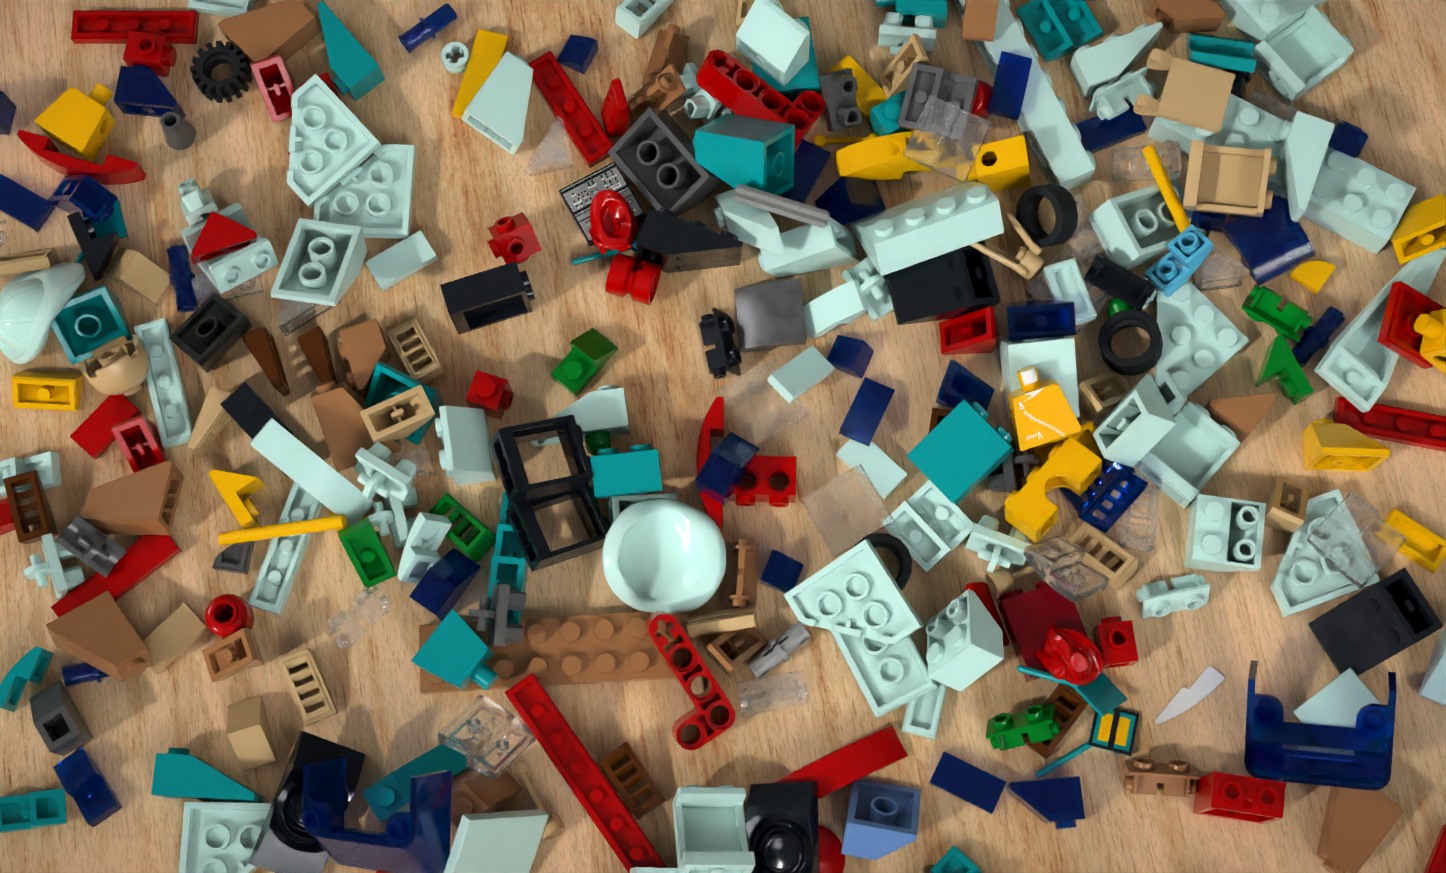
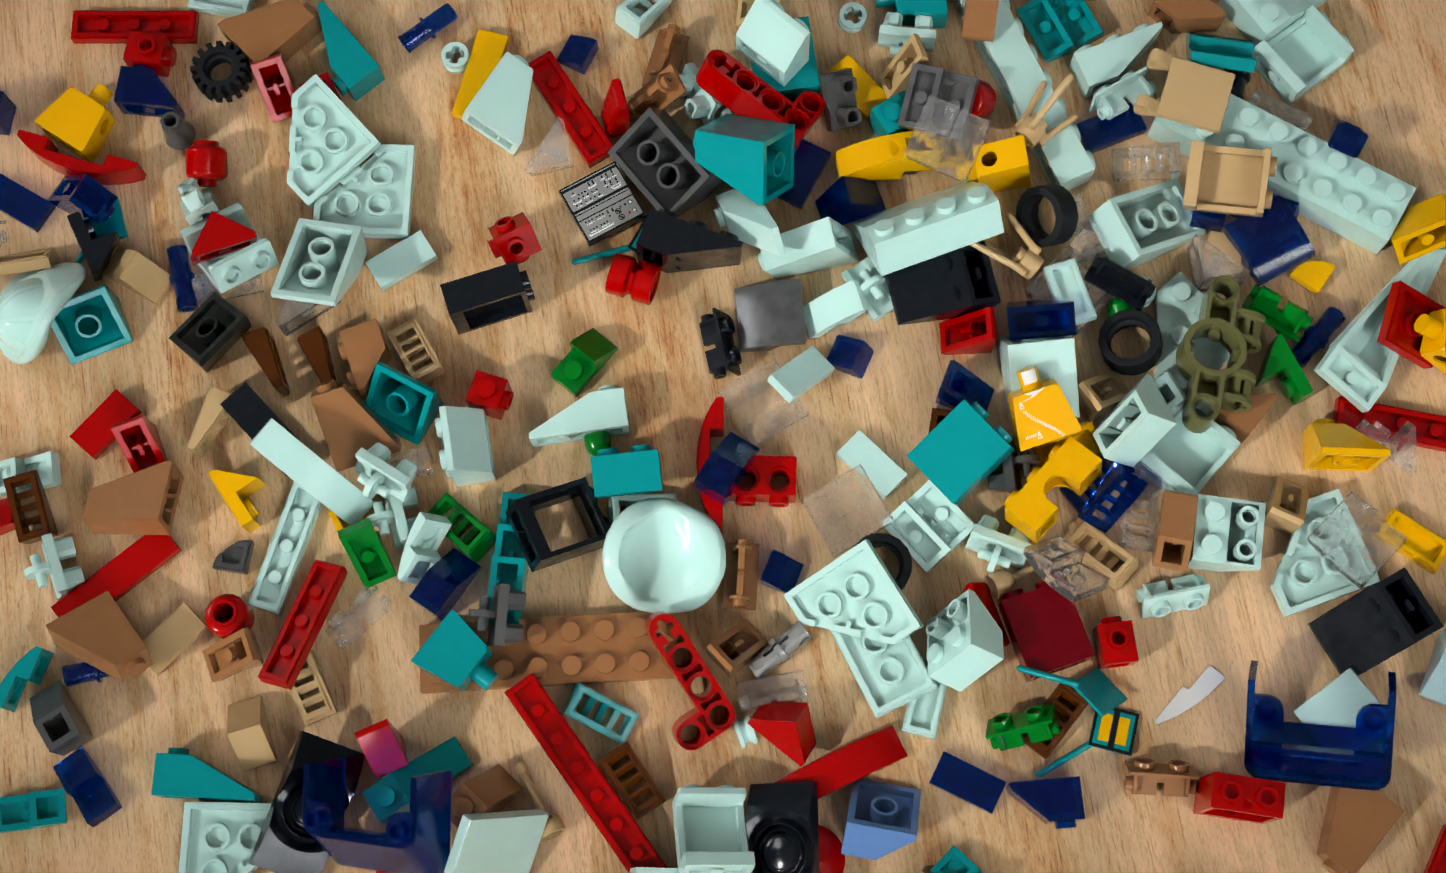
(46, 390): yellow slope -> none
(91, 545): dark grey hips -> none
(118, 366): tan cylinder -> none
(166, 384): light aqua tile -> none
(206, 163): none -> red head
(282, 530): yellow bar -> none
(303, 624): none -> red tile
(382, 747): none -> slope
(398, 415): tan slope -> none
(487, 736): clear slope -> none
(511, 466): black window -> none
(574, 699): none -> teal slope
(612, 222): red hat -> none
(721, 621): tan tile -> none
(744, 732): none -> light aqua bush
(781, 206): light grey axle -> none
(787, 727): none -> red slope
(821, 140): yellow hinge -> none
(855, 9): none -> light aqua bush
(866, 411): clear blue tile -> none
(1009, 85): clear blue tile -> none
(1034, 127): none -> tan plant
(1071, 656): red hat -> none
(1166, 187): yellow bar -> none
(1175, 530): none -> medium nougat slope
(1185, 256): medium azure slope -> none
(1231, 326): none -> olive piece
(1301, 157): light aqua slope -> none
(1401, 444): none -> clear slope

